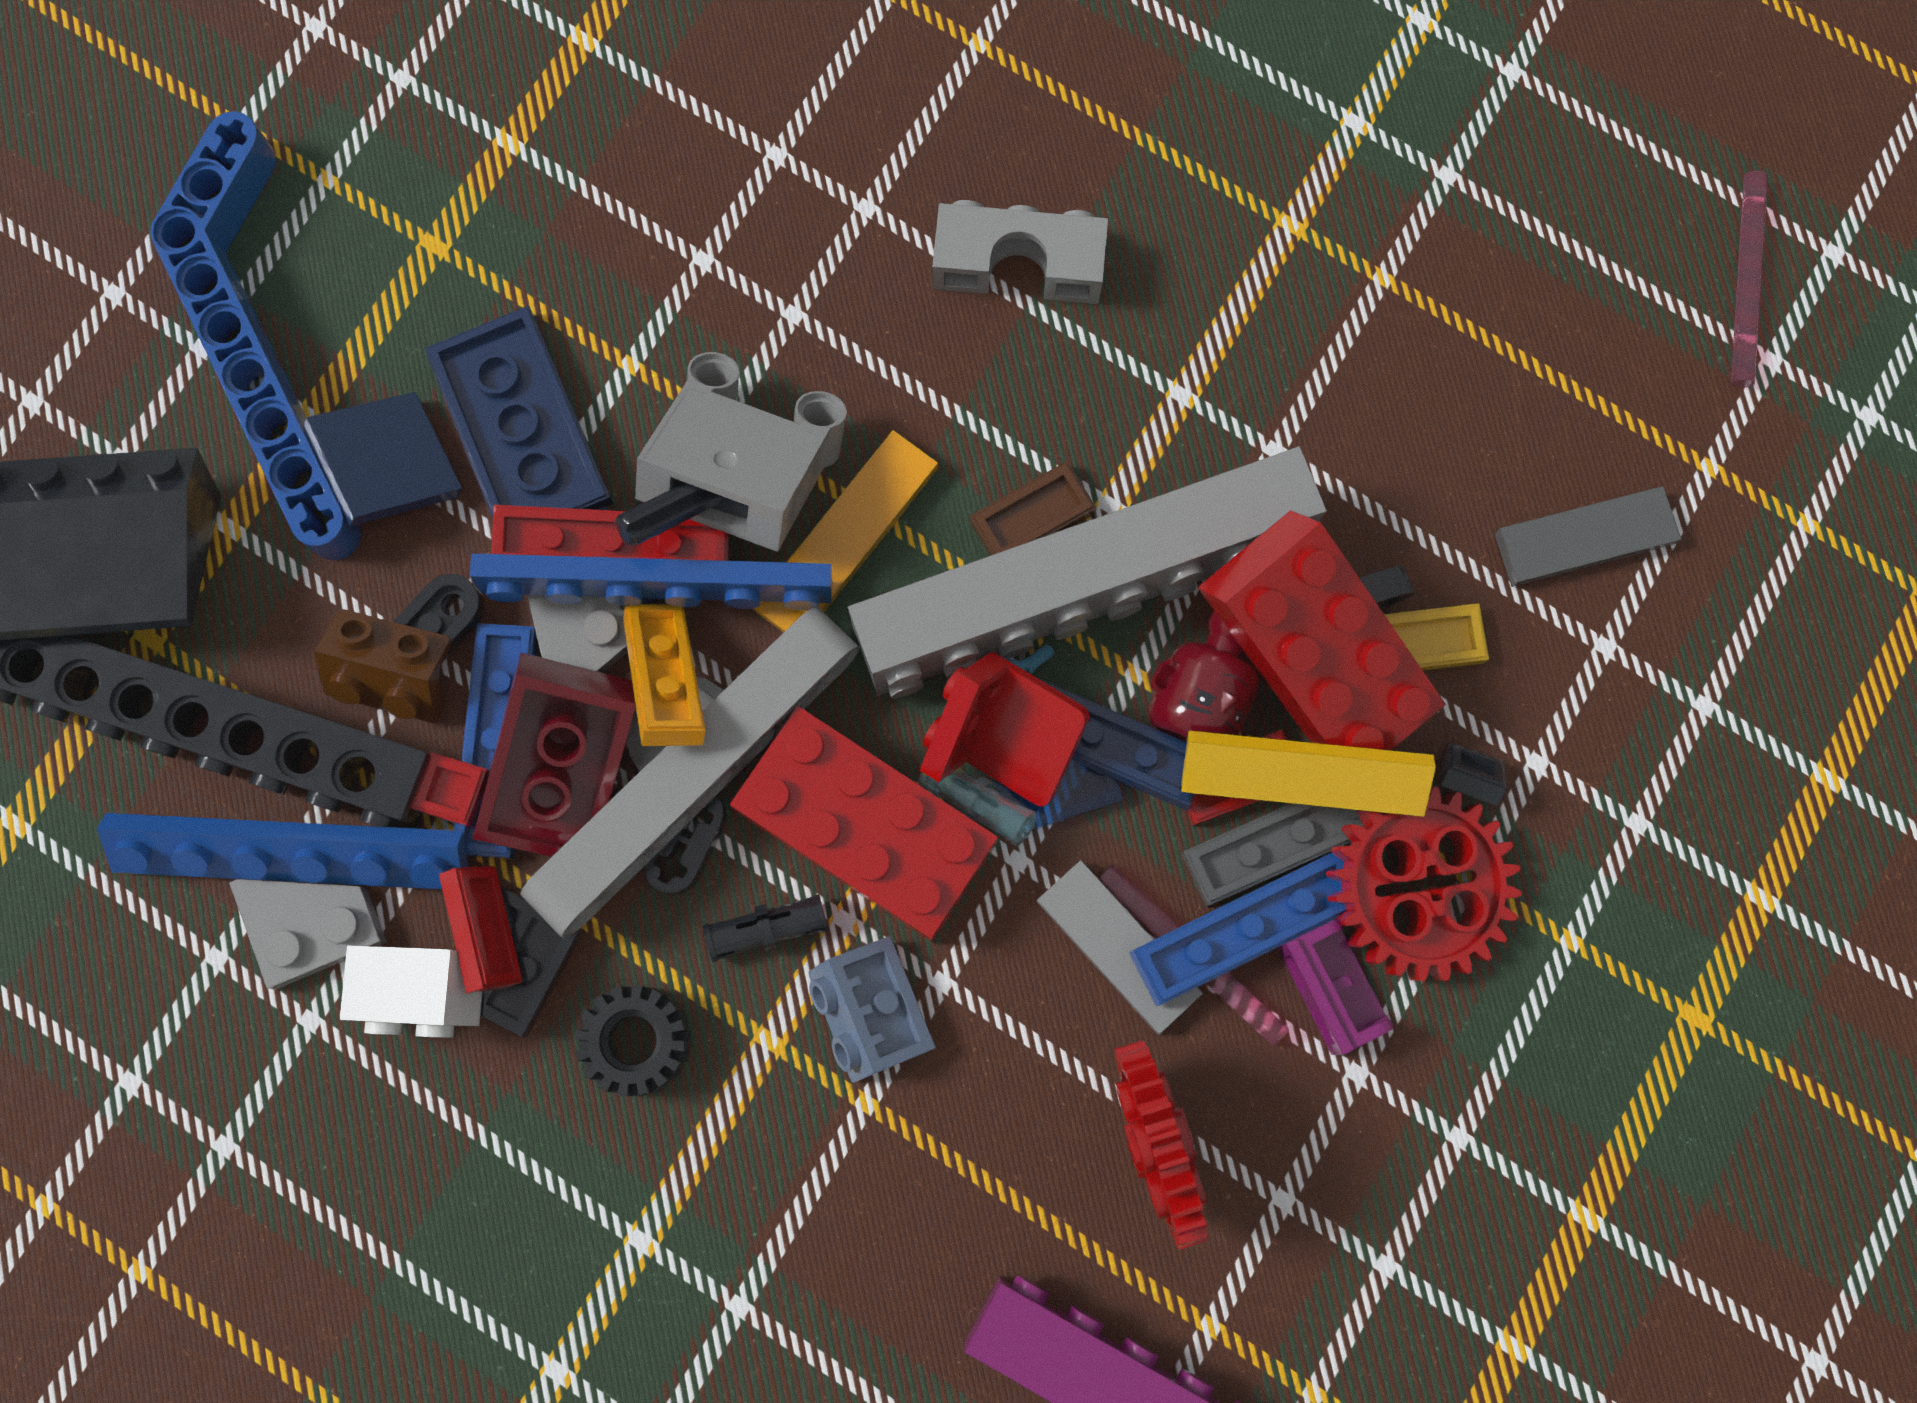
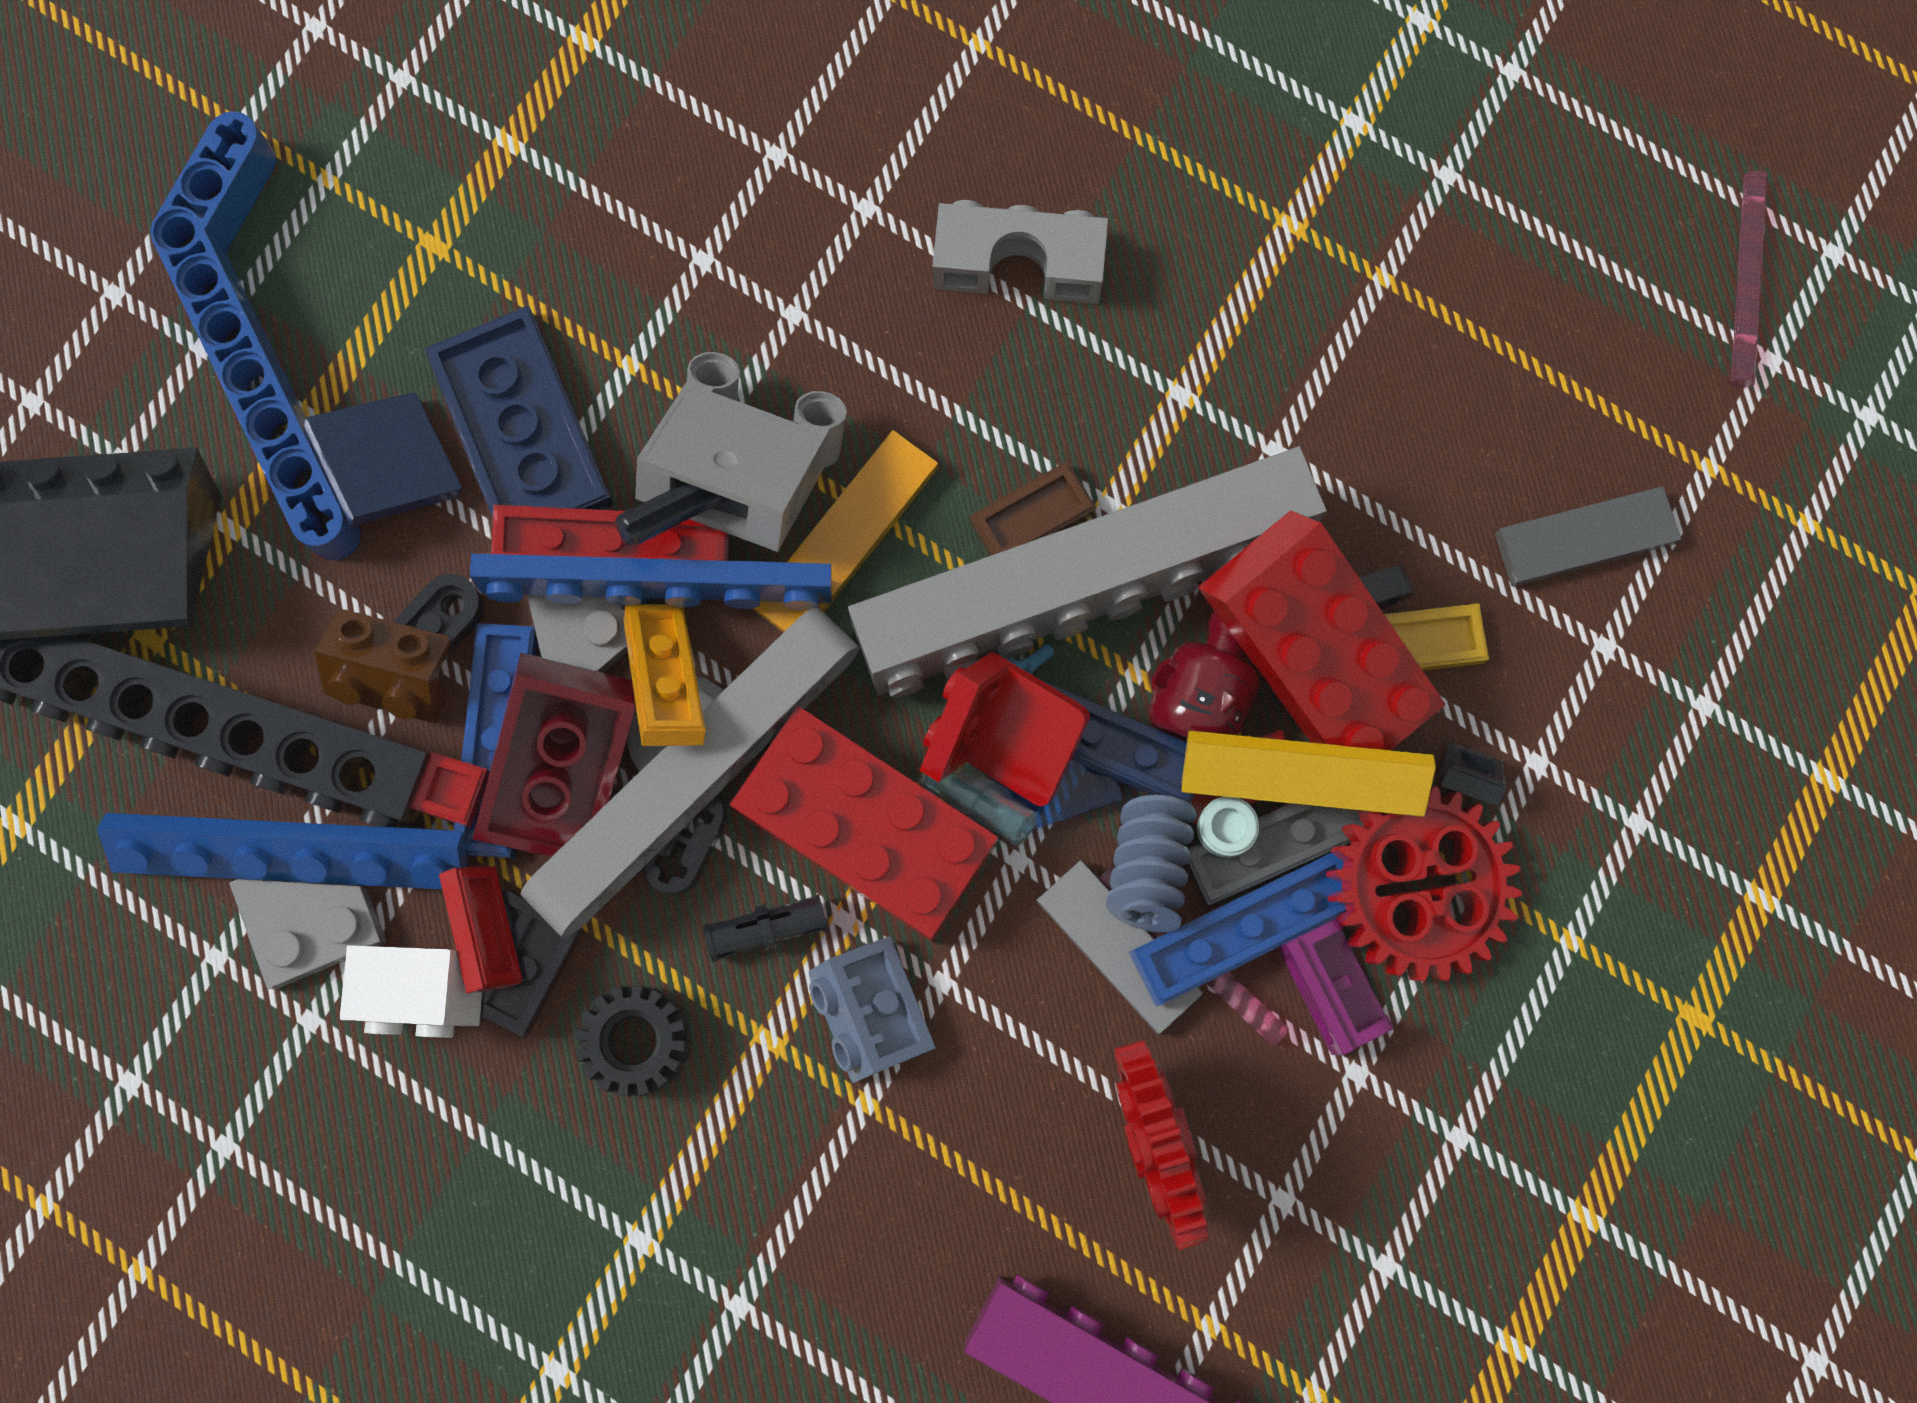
(1151, 862): none -> sand blue piece
(1227, 827): none -> light aqua tile

